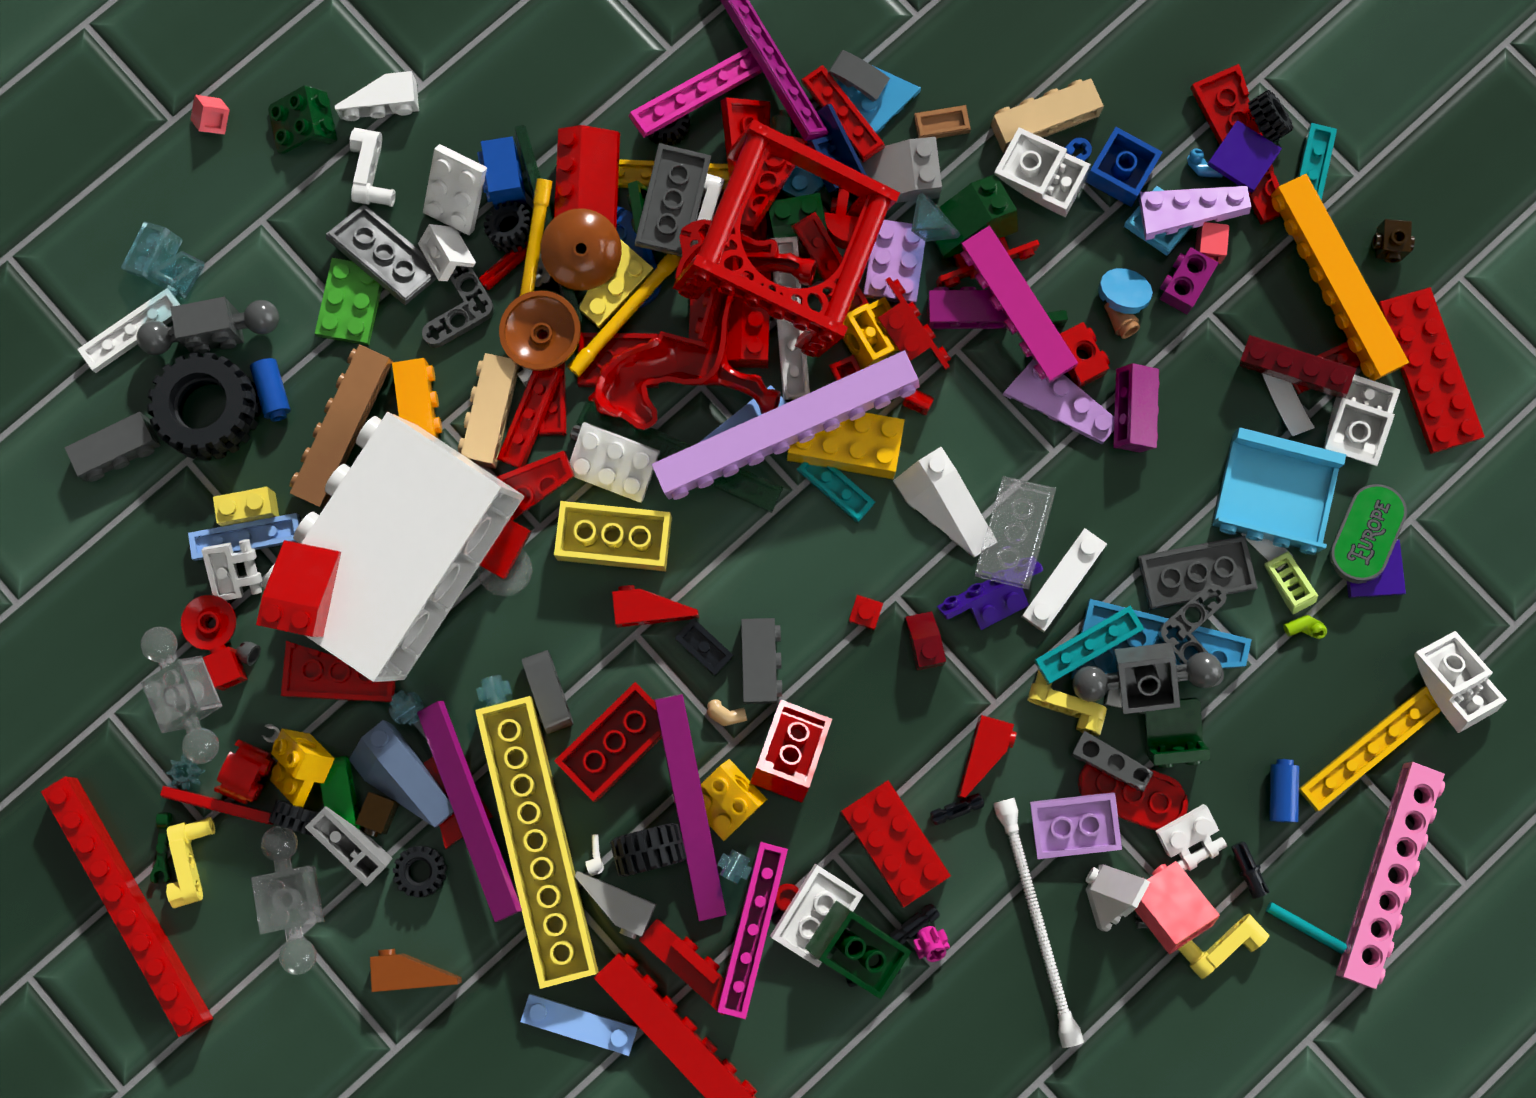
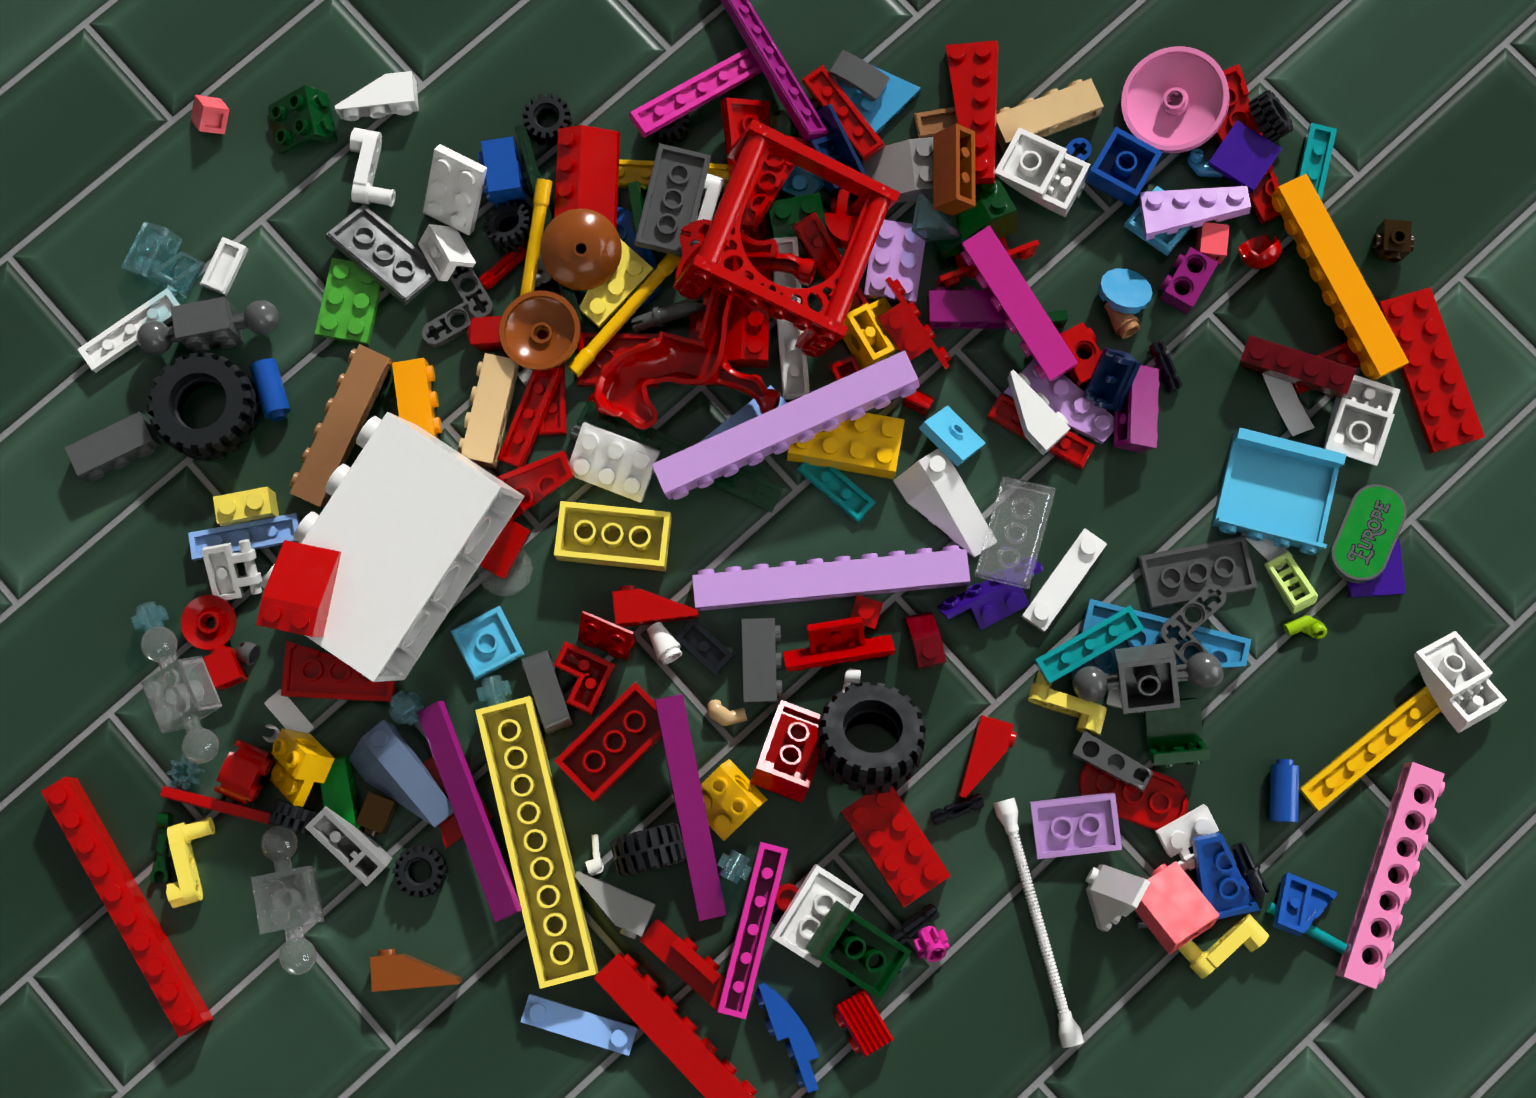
(149, 616): none -> clear light blue gear
(224, 266): none -> white tile
(288, 713): none -> white sticker
(484, 333): none -> red brick
(487, 643): none -> medium azure plate
(541, 105): none -> black tyre
(591, 672): none -> red brick
(605, 636): none -> red hinge
(660, 316): none -> dark grey pin
(664, 644): none -> white cone
(786, 1023): none -> blue slope
(831, 579): none -> lavender brick
(837, 643): none -> red bracket
(852, 676): none -> white hand
(863, 1023): none -> red brick
(875, 706): none -> black tyre
(952, 435): none -> medium azure plate
(954, 170): none -> dark orange brick
(974, 88): none -> red wing
(1037, 419): none -> white slope
(1069, 448): none -> red tile
(1112, 379): none -> dark blue hinge
(1165, 366): none -> black axle
(1175, 99): none -> bright pink dish
(1220, 877): none -> blue wing
(1260, 252): none -> red hair
(1300, 904): none -> blue wing

